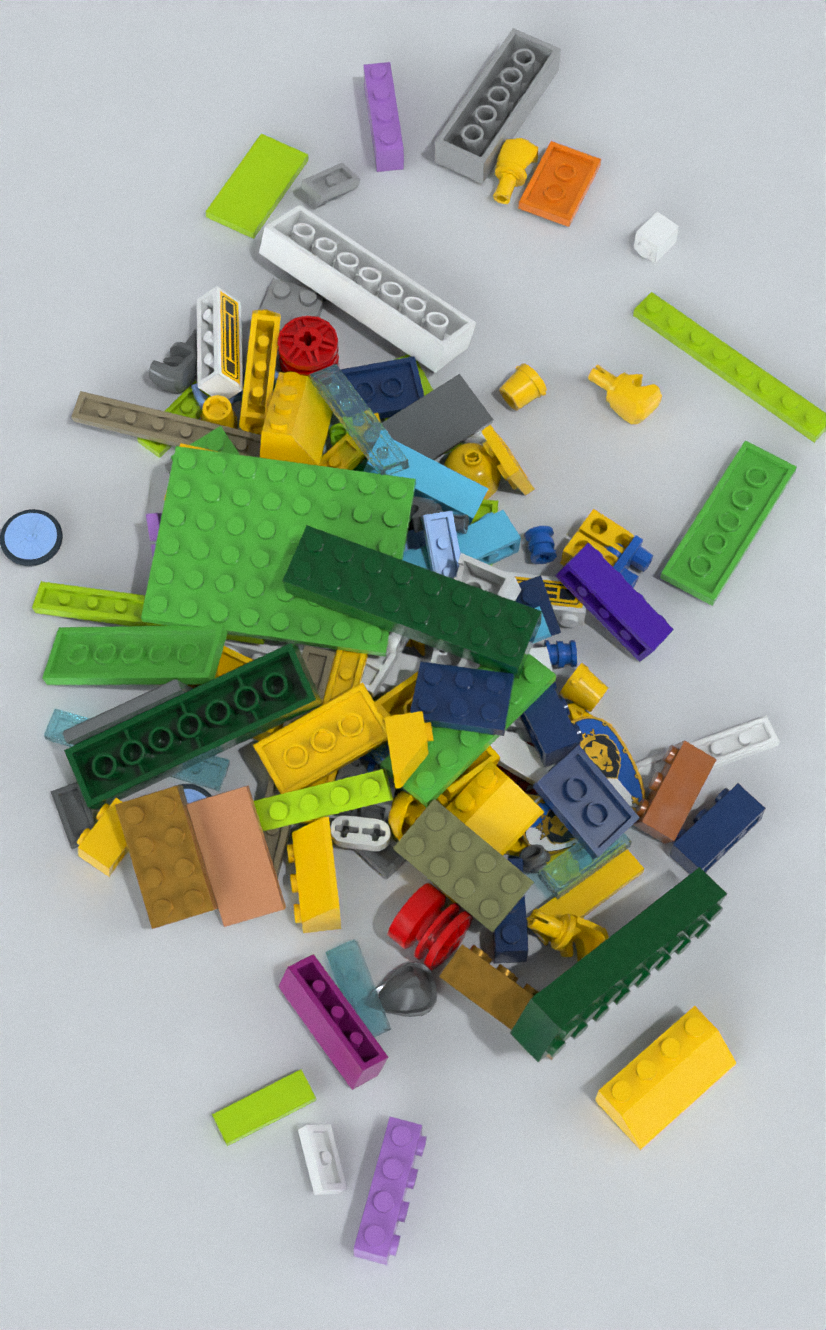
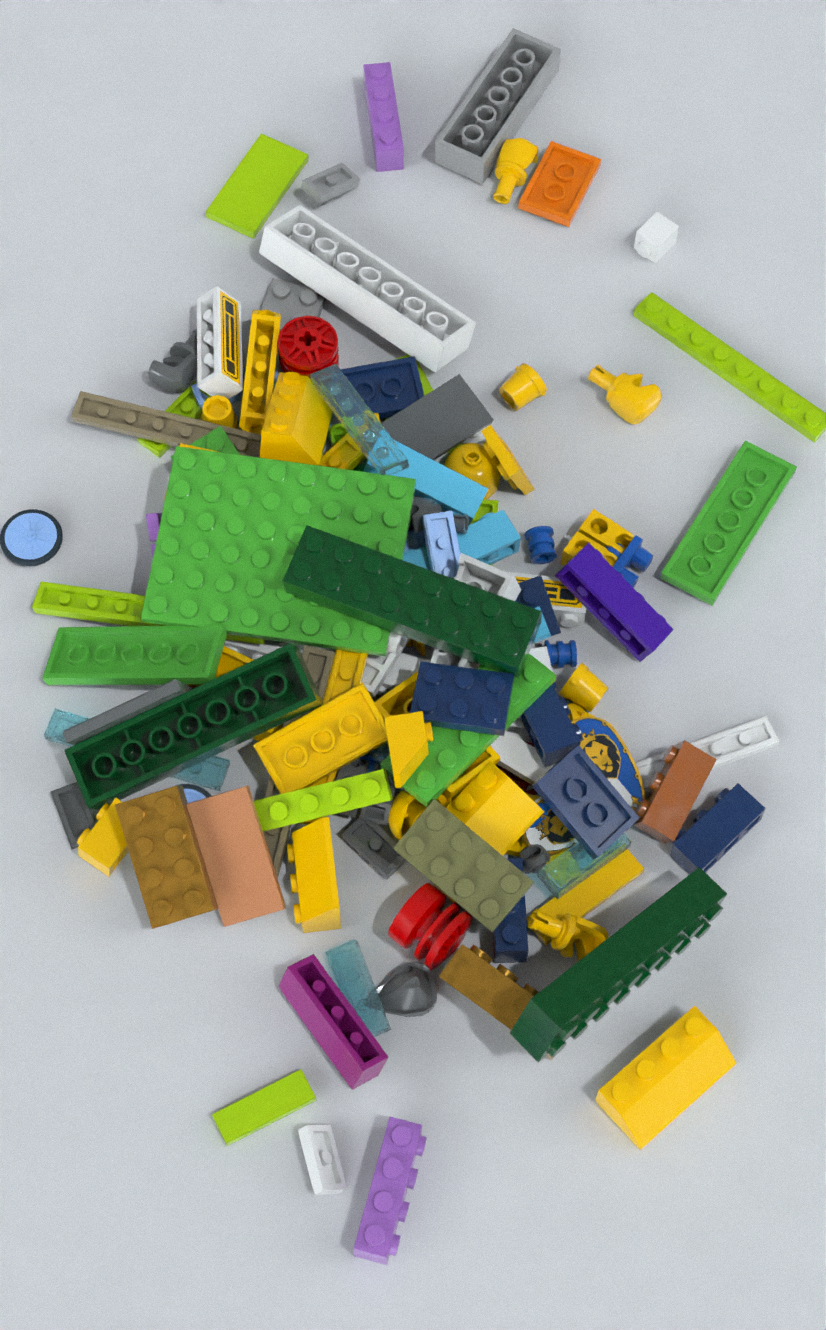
(361, 828): white beam -> none

